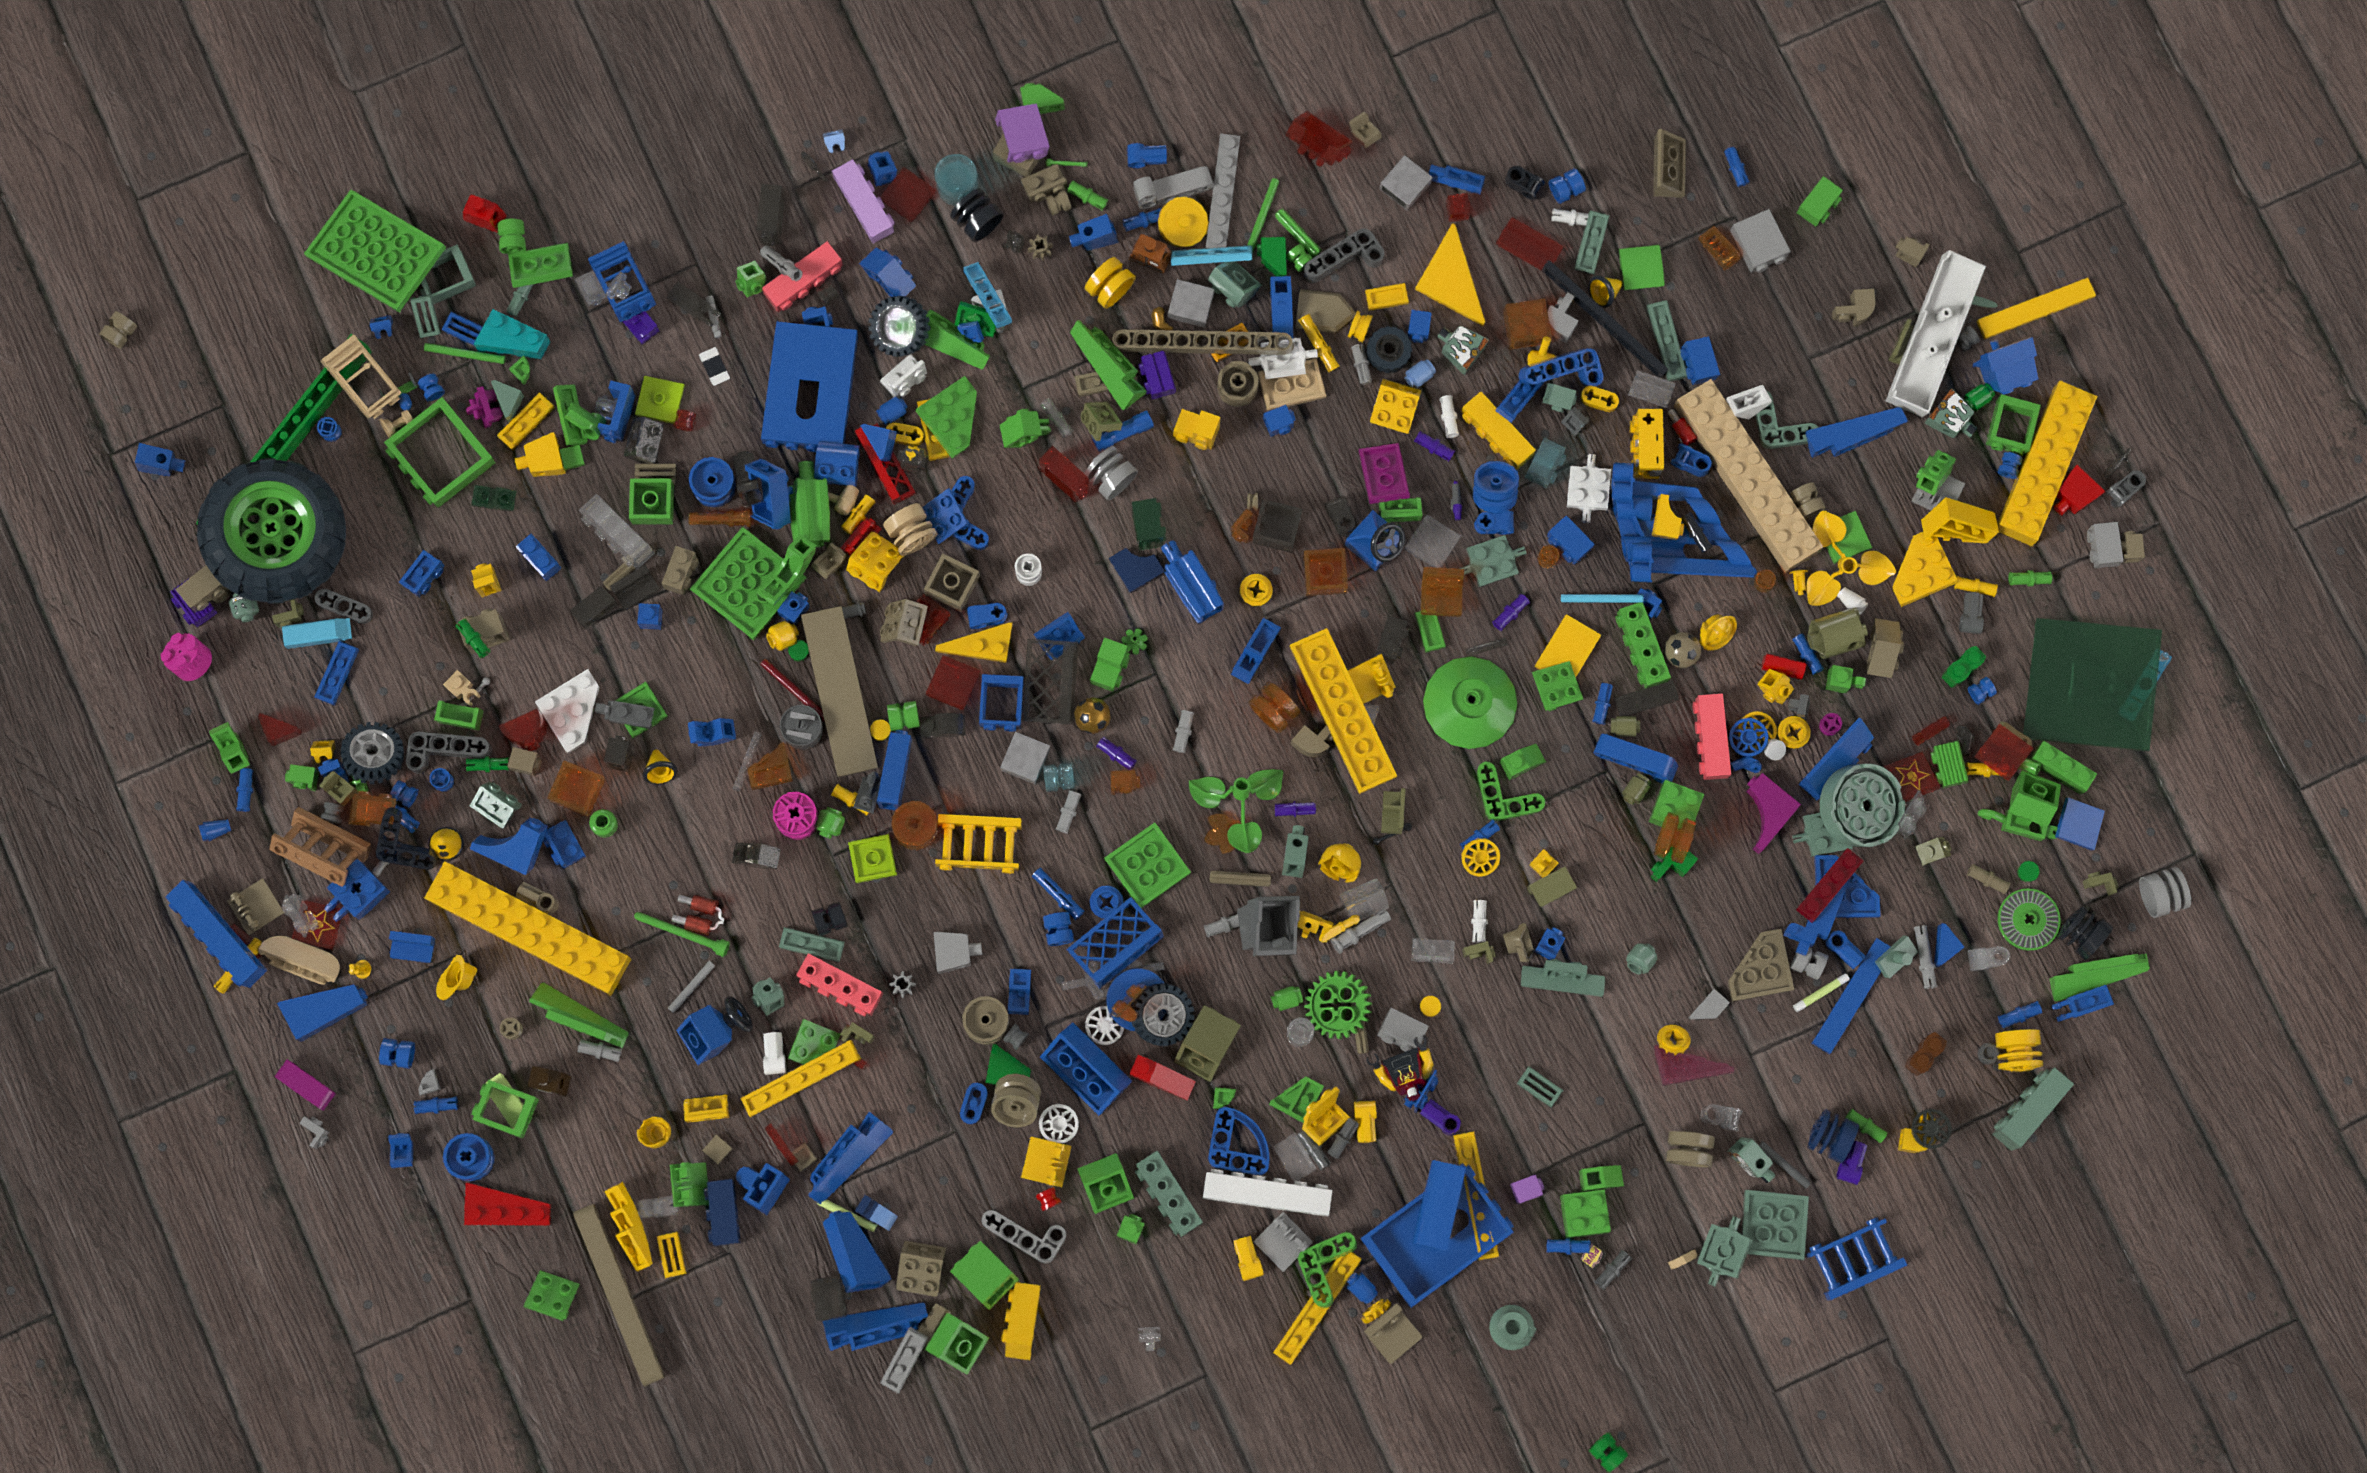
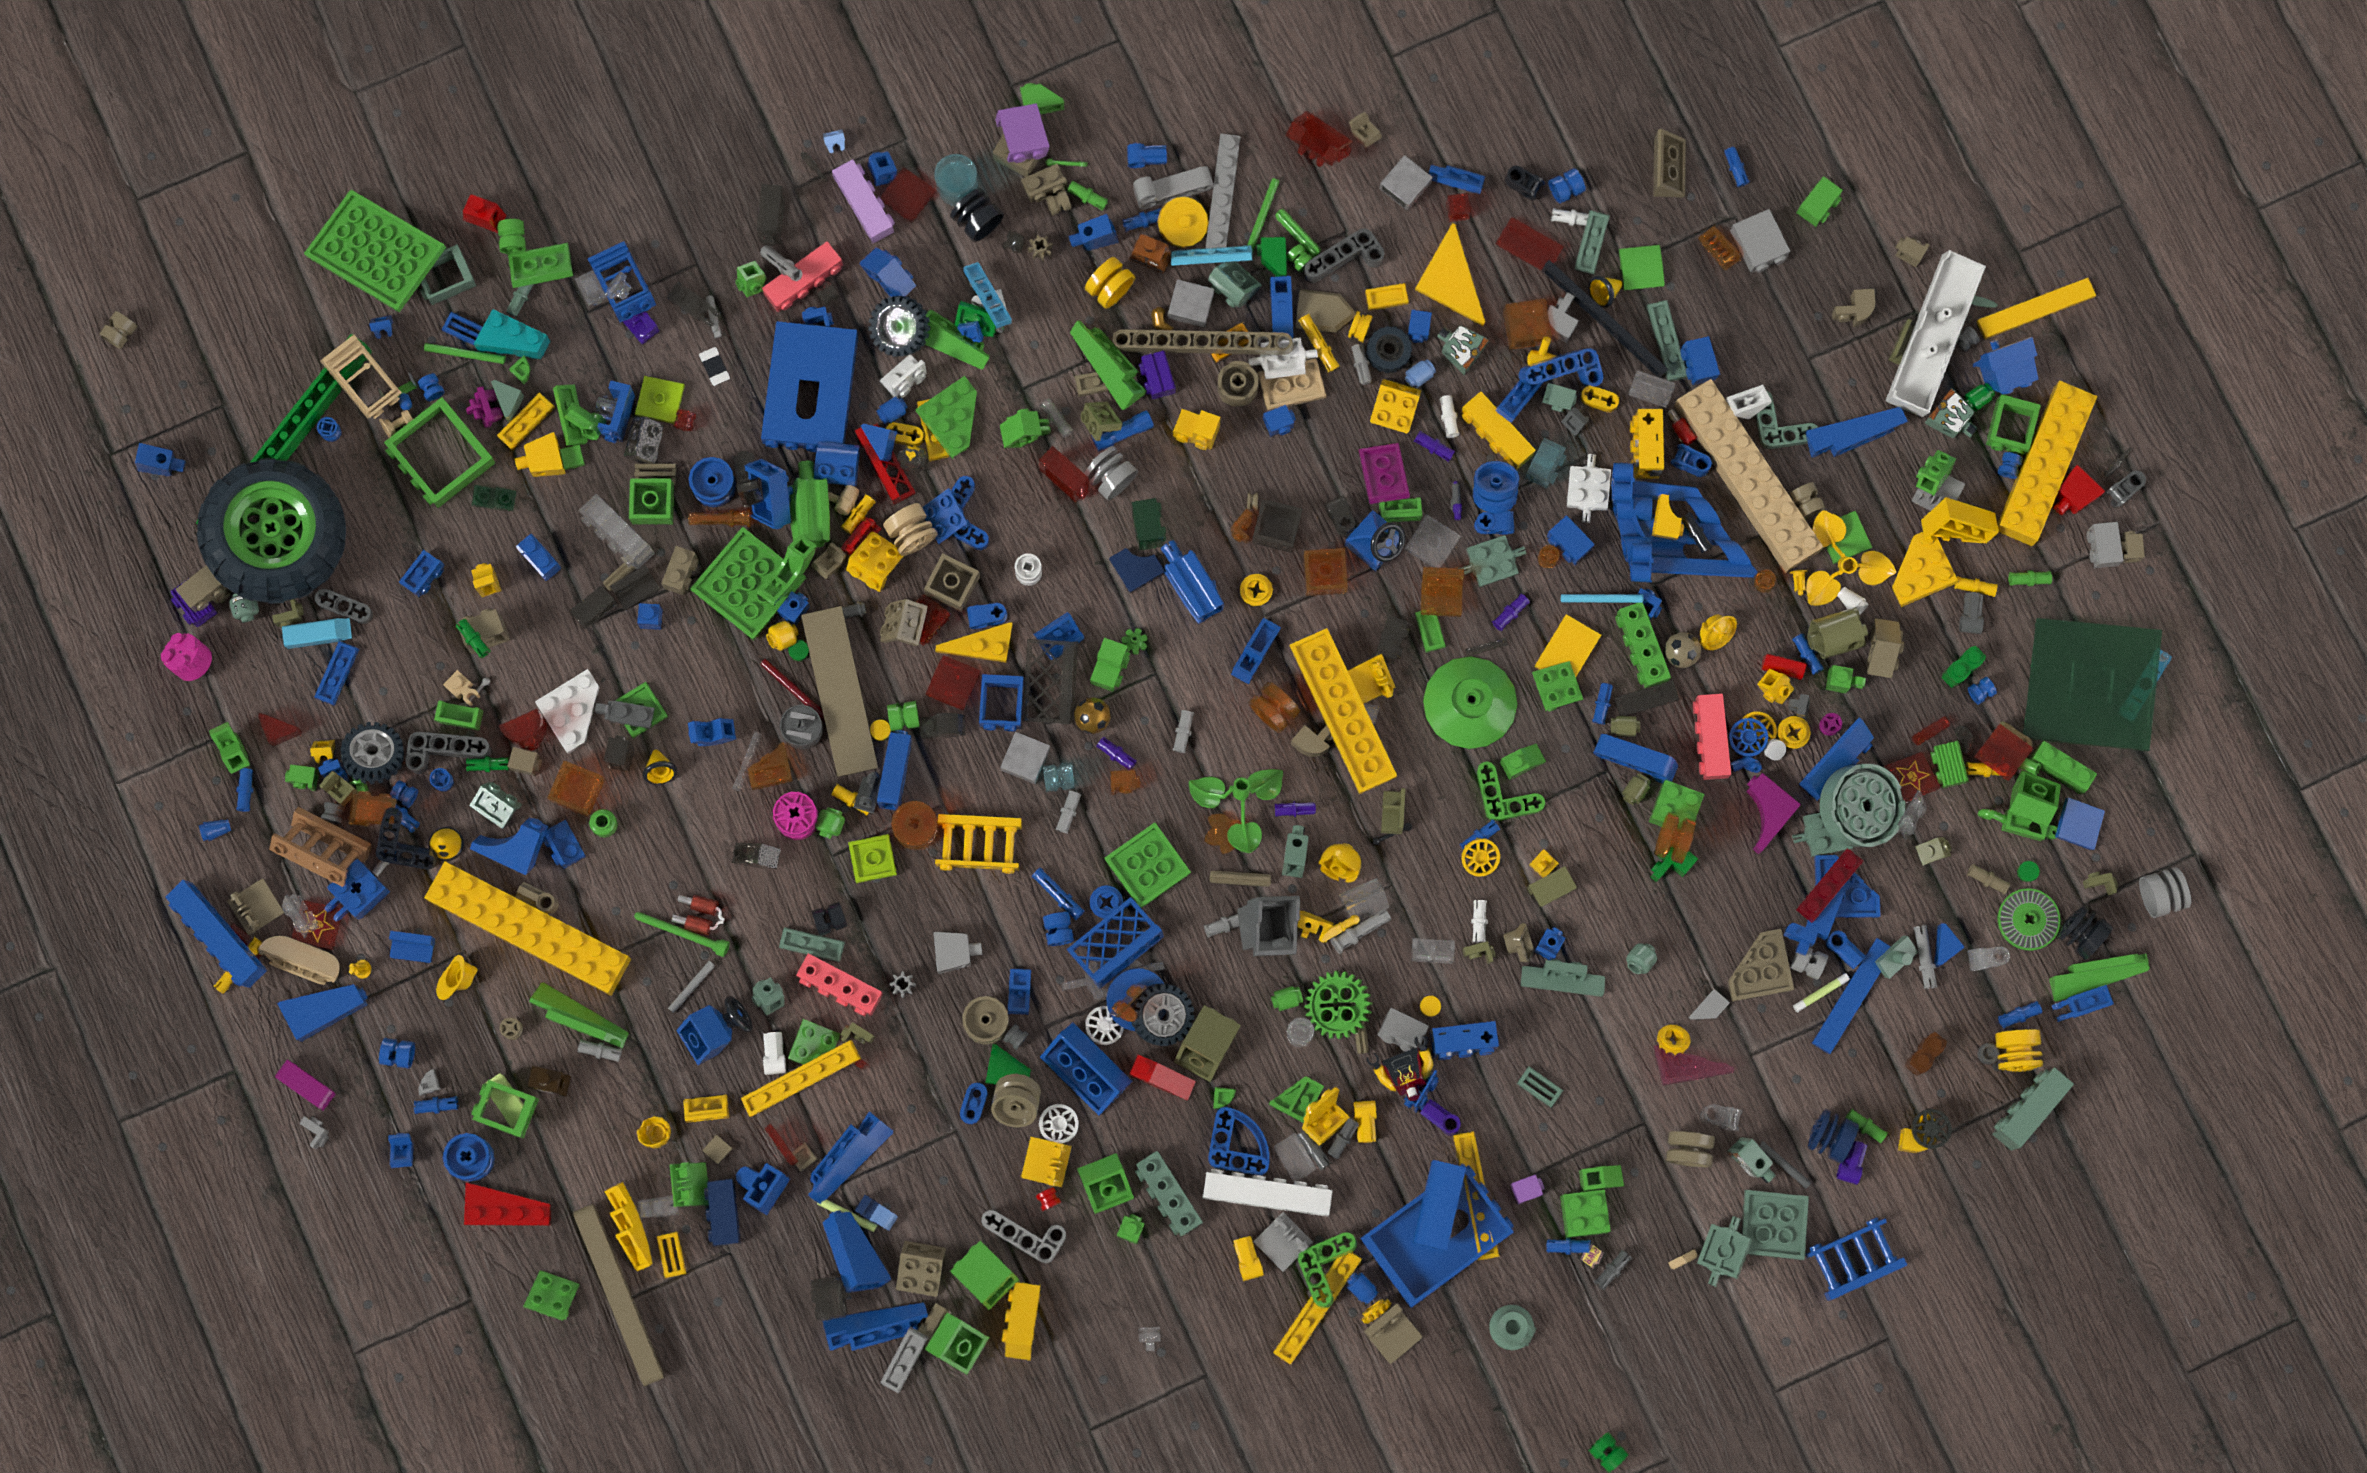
(421, 300): sand green tile -> none
(1463, 1040): none -> blue piece

